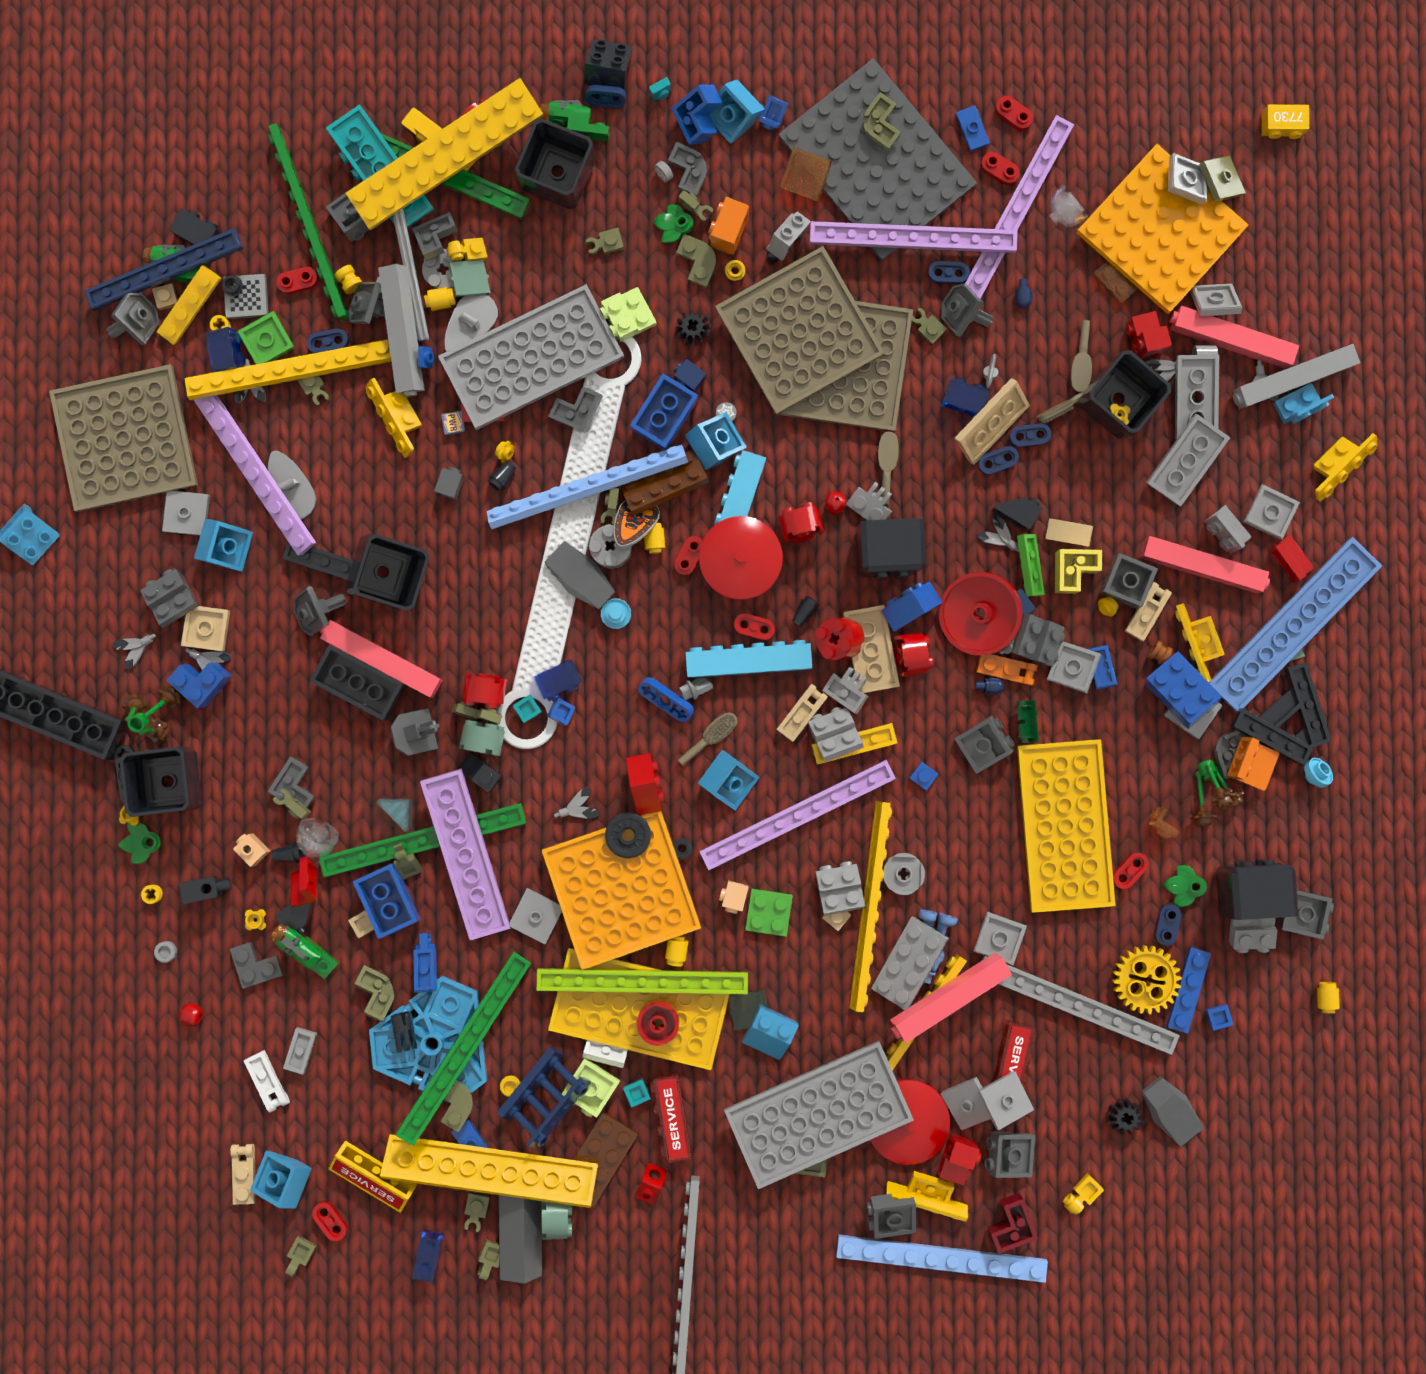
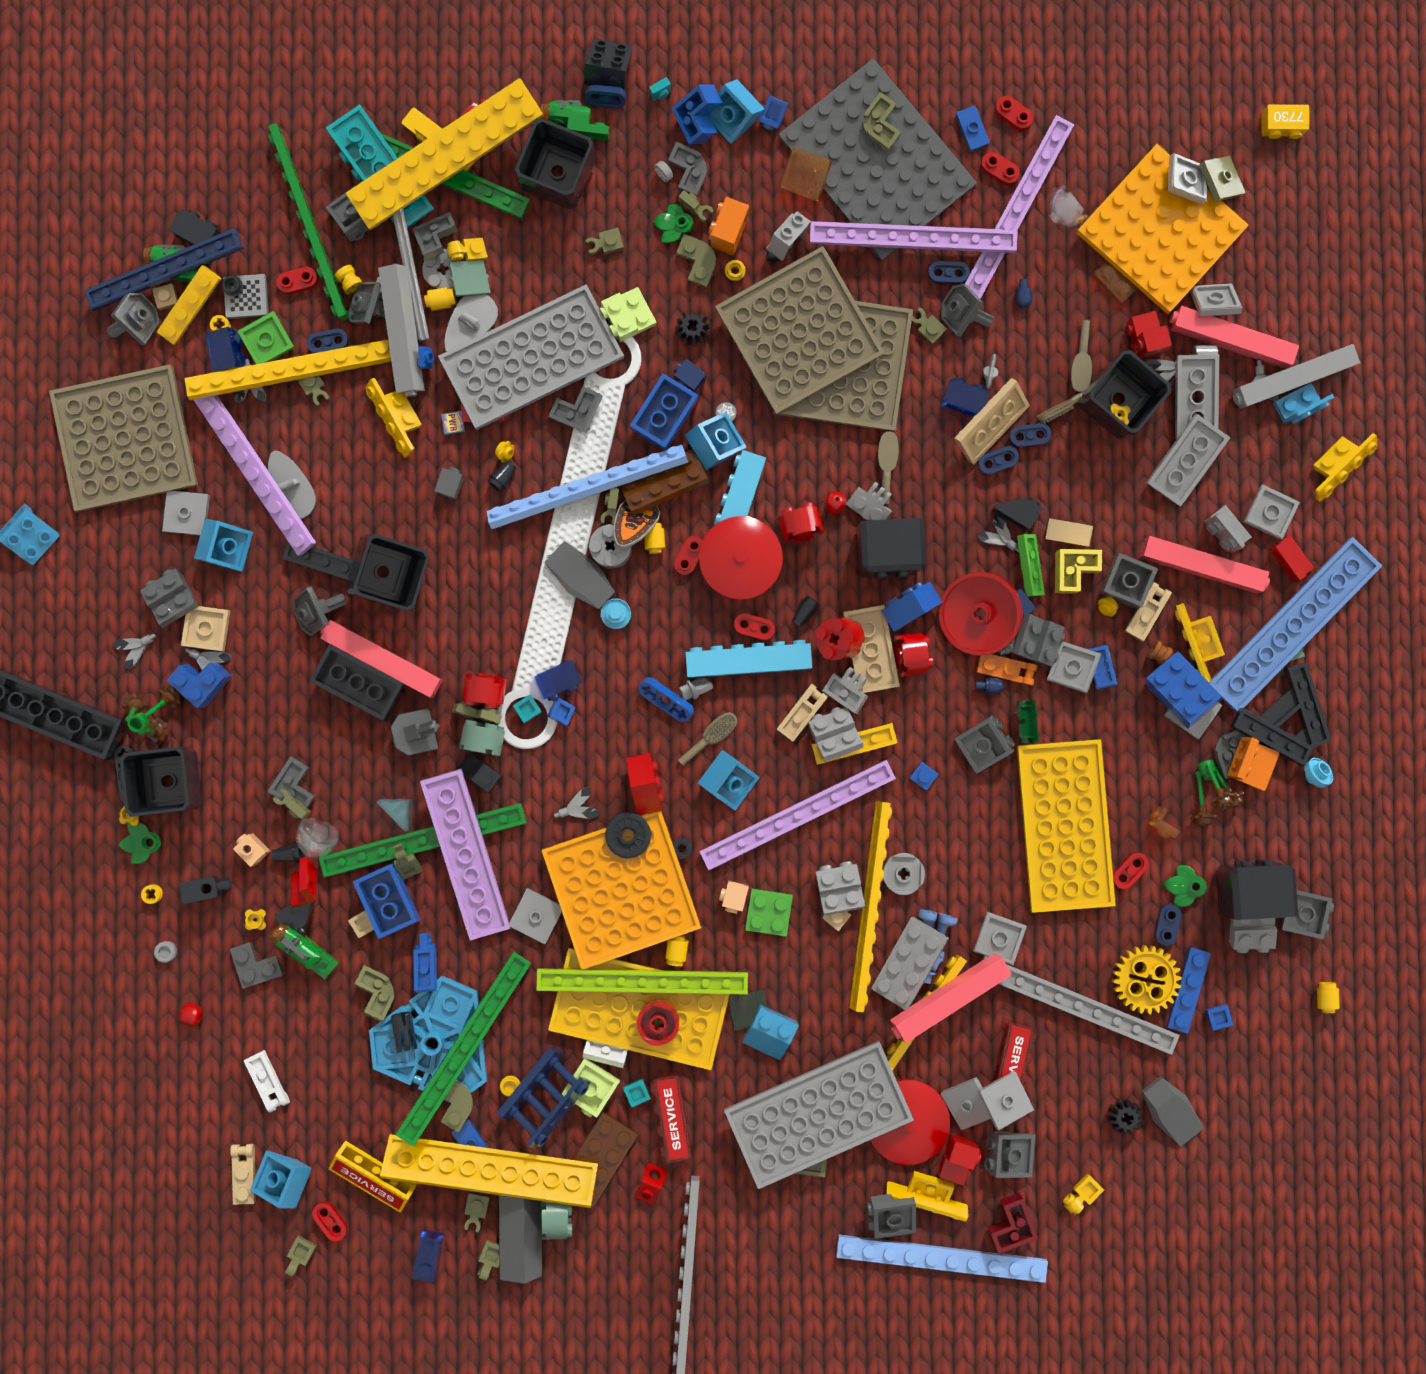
(300, 1050): light grey plate -> none

